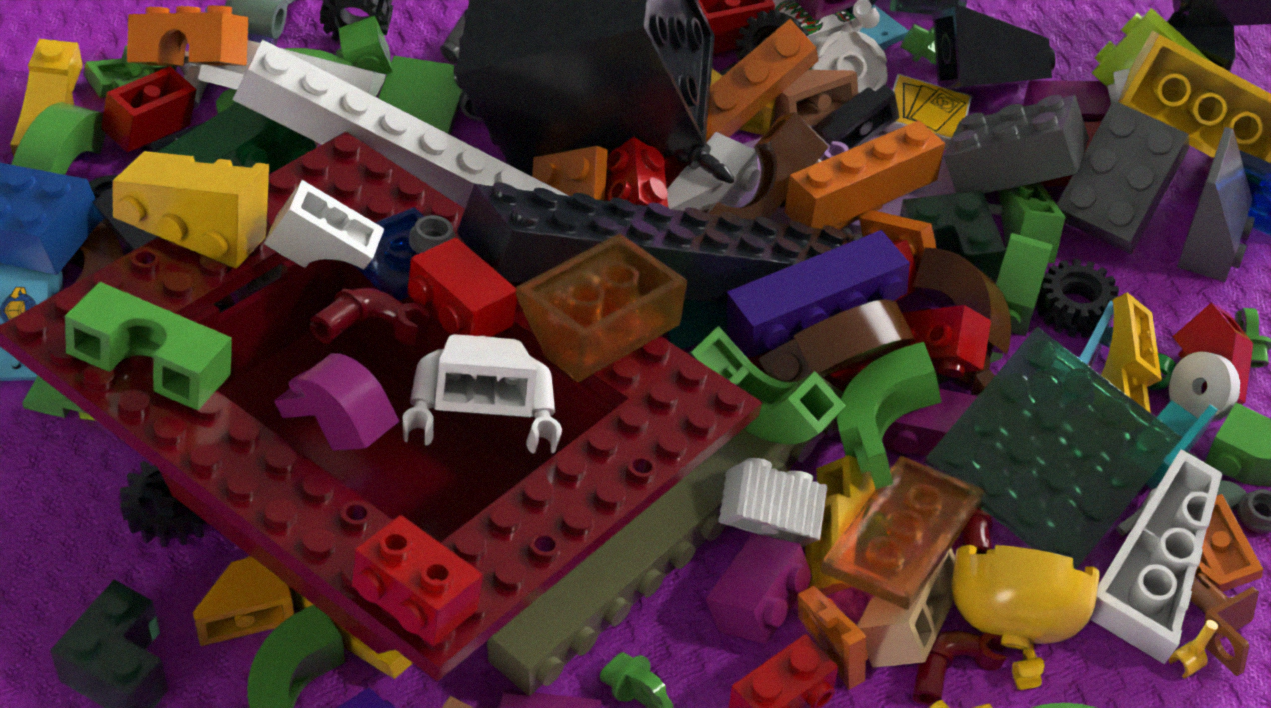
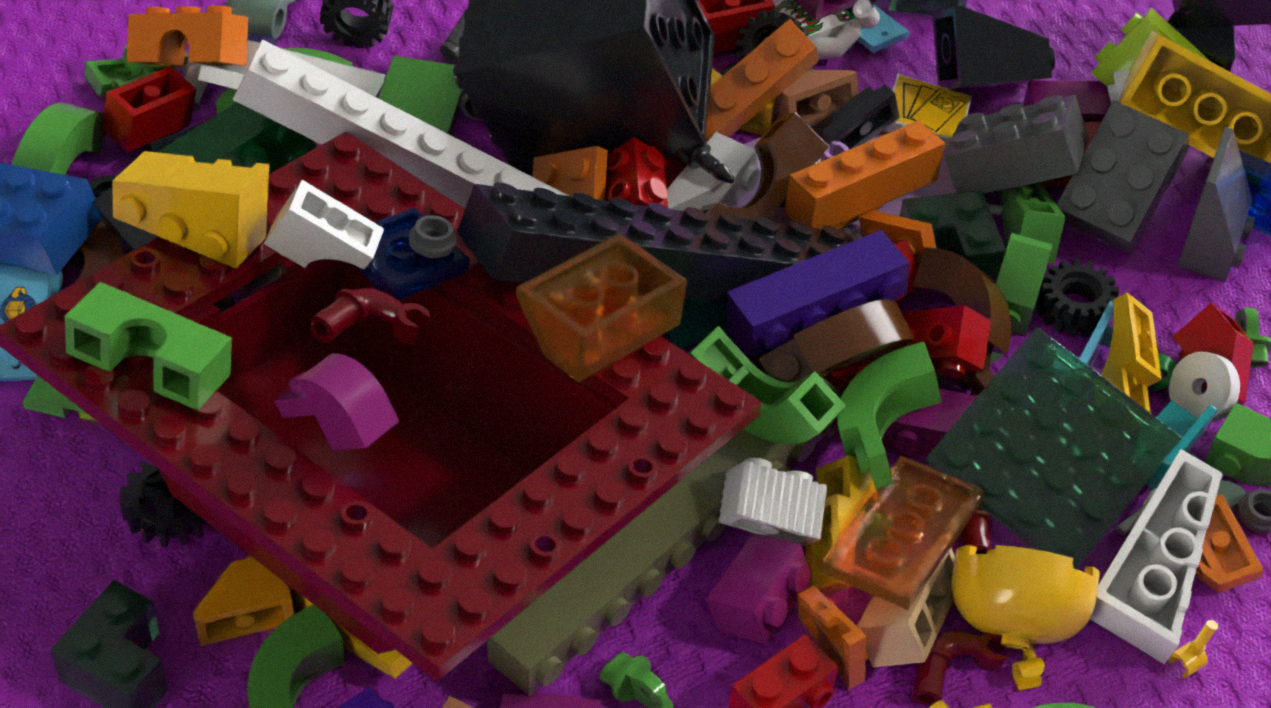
(51, 80): yellow slope -> none
(365, 46): bright green brick -> none
(416, 580): red brick -> none
(462, 290): red brick -> none
(484, 378): white torso -> none
(856, 53): white tile -> none
(920, 43): bright green piece -> none
(1230, 616): dark orange bracket -> none

